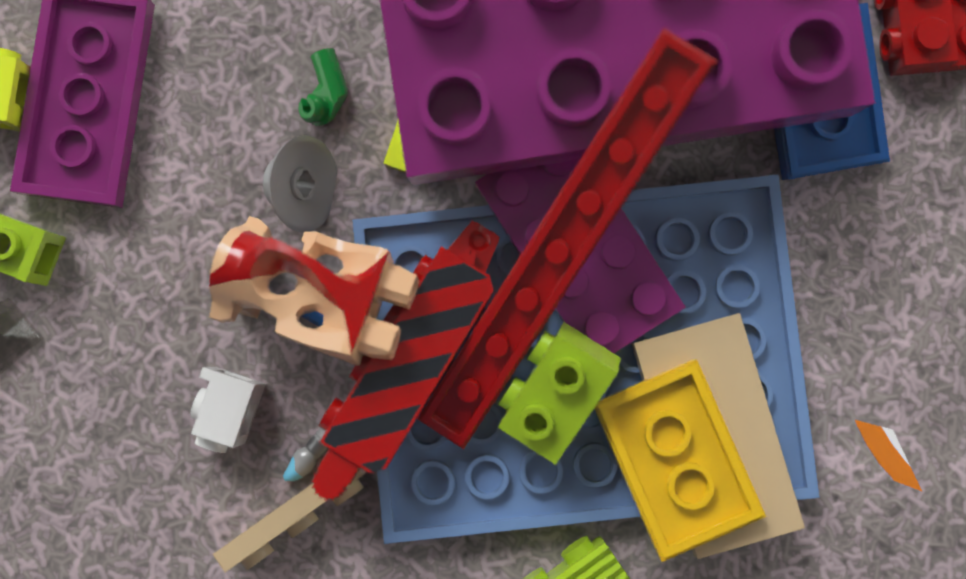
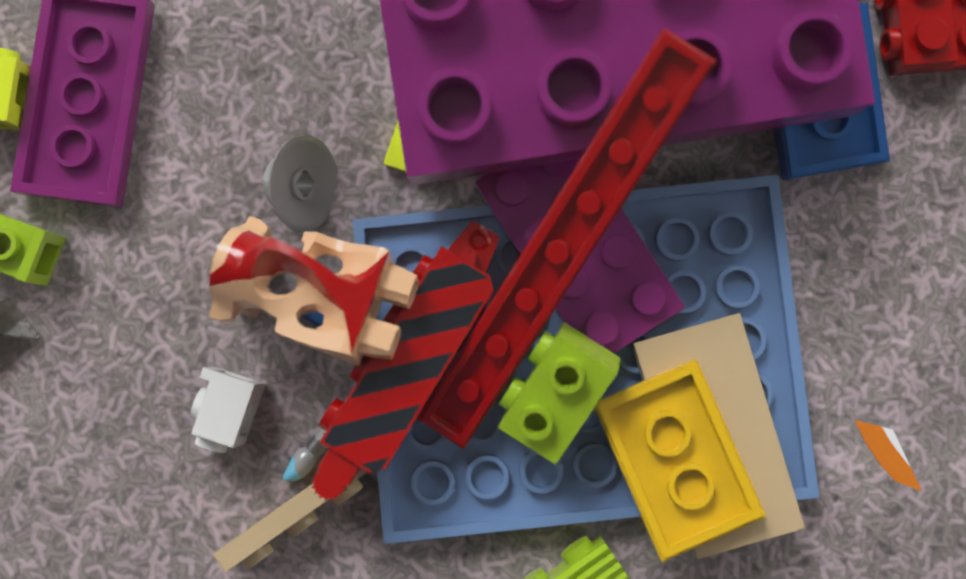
(330, 92): green arm -> none

